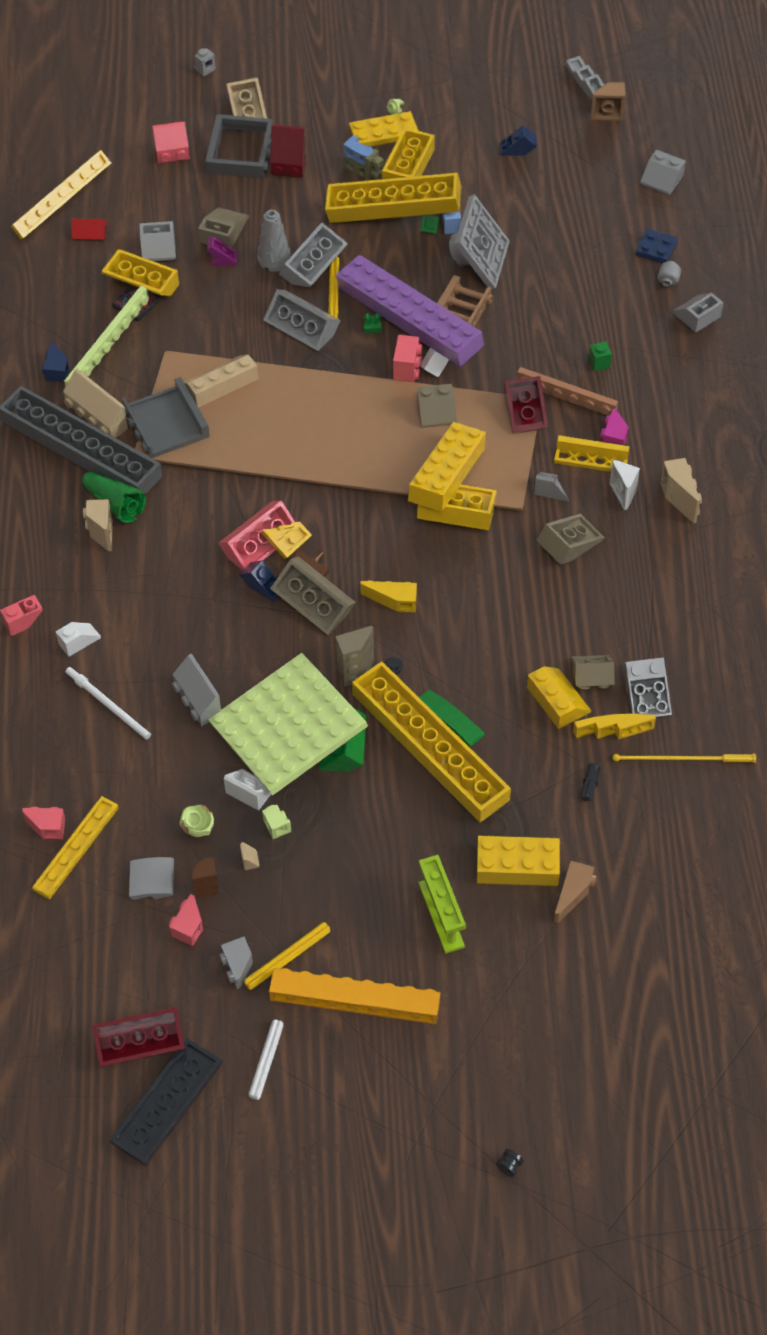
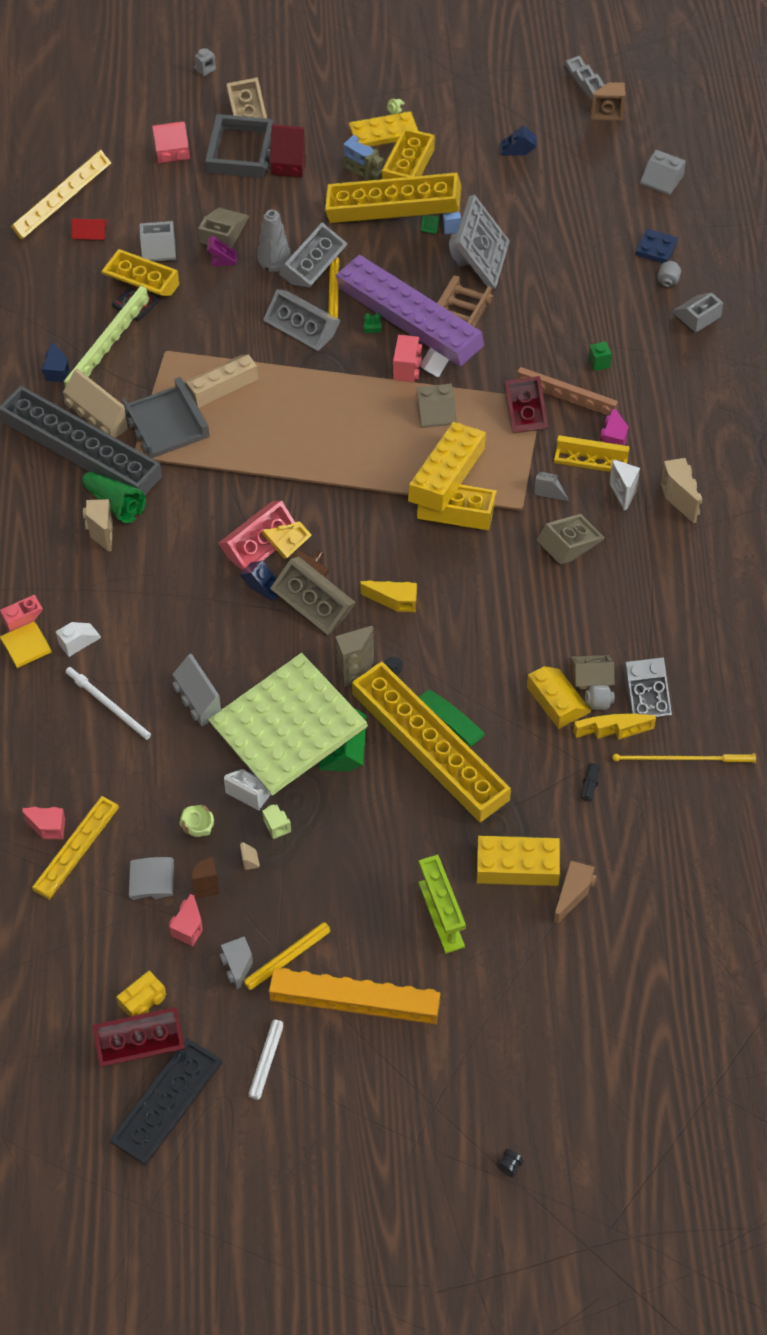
(25, 644): none -> yellow slope
(141, 995): none -> yellow brick
(599, 697): none -> light grey head

